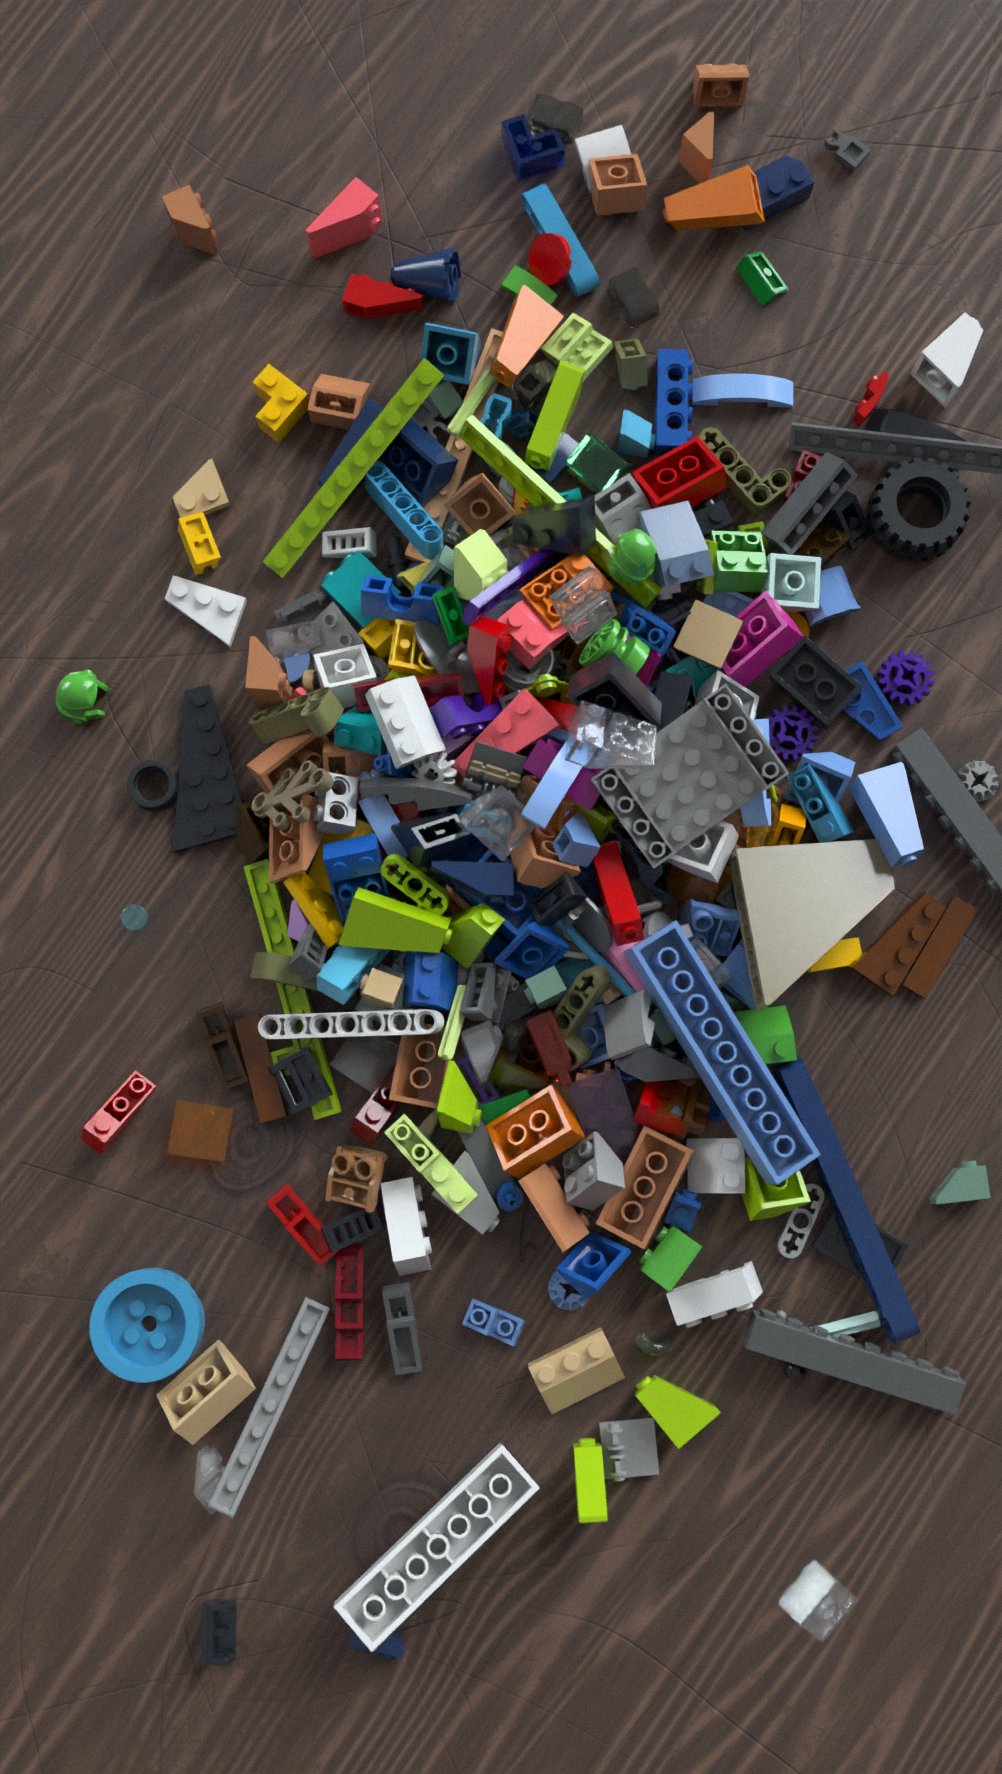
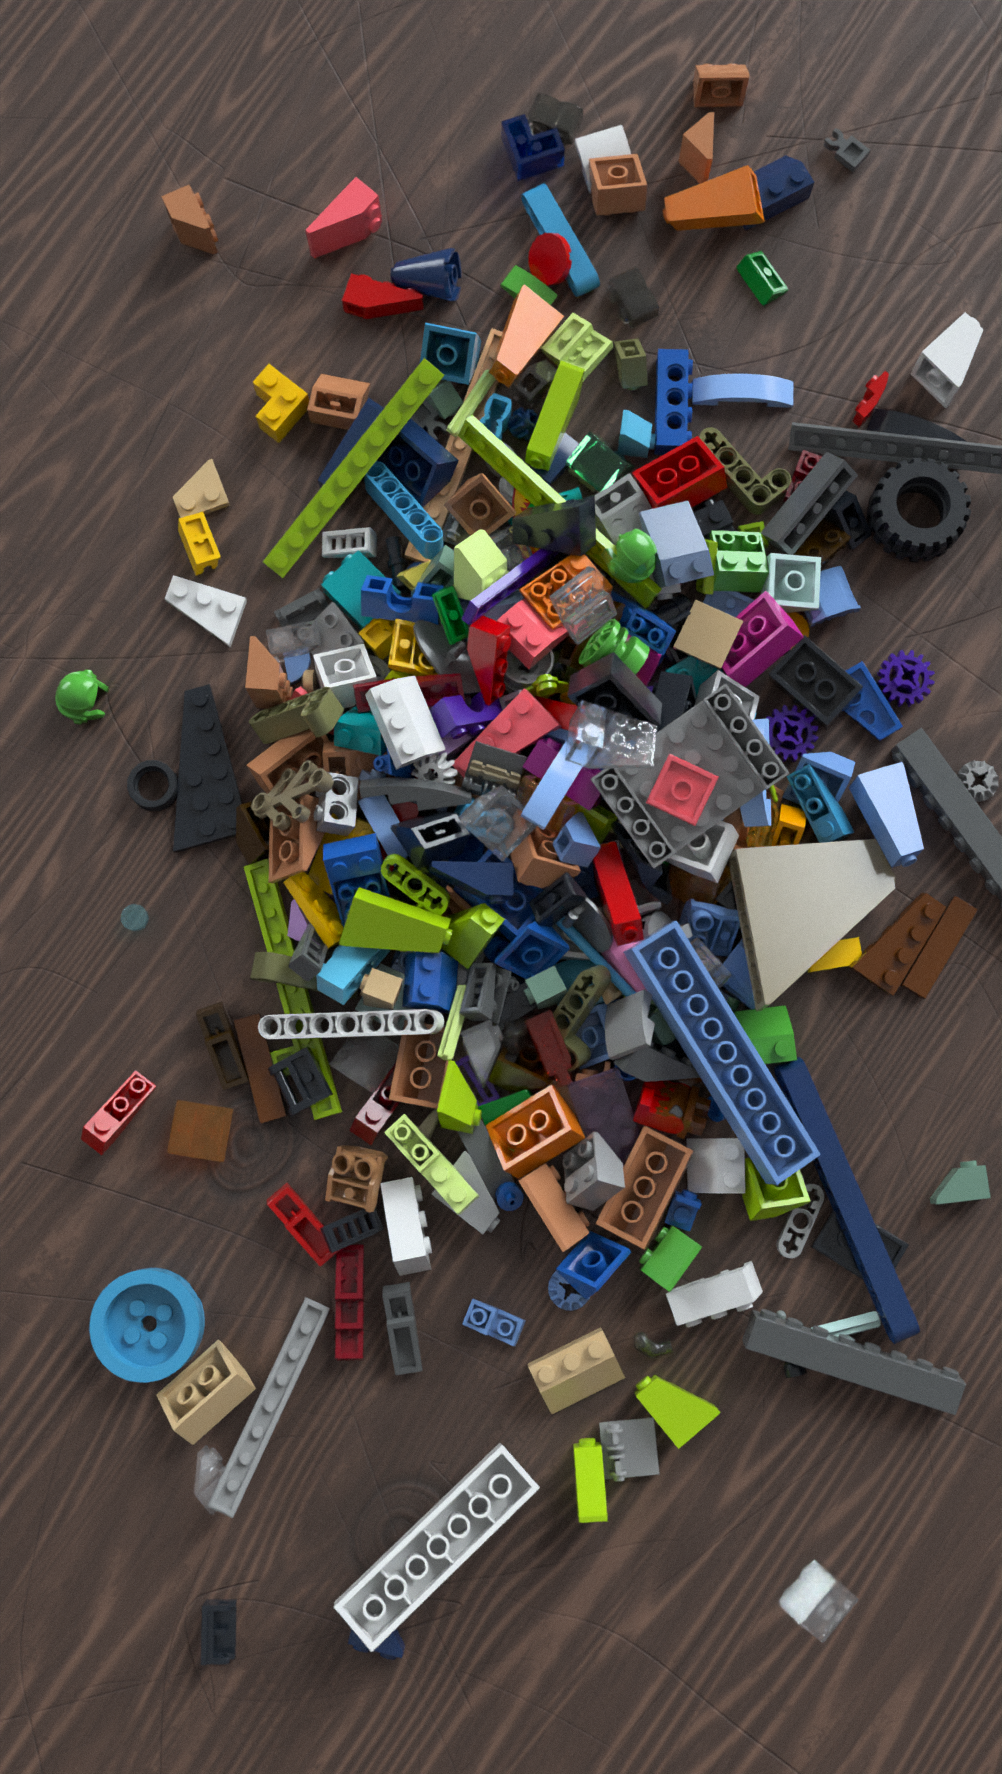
(682, 789): none -> coral tile

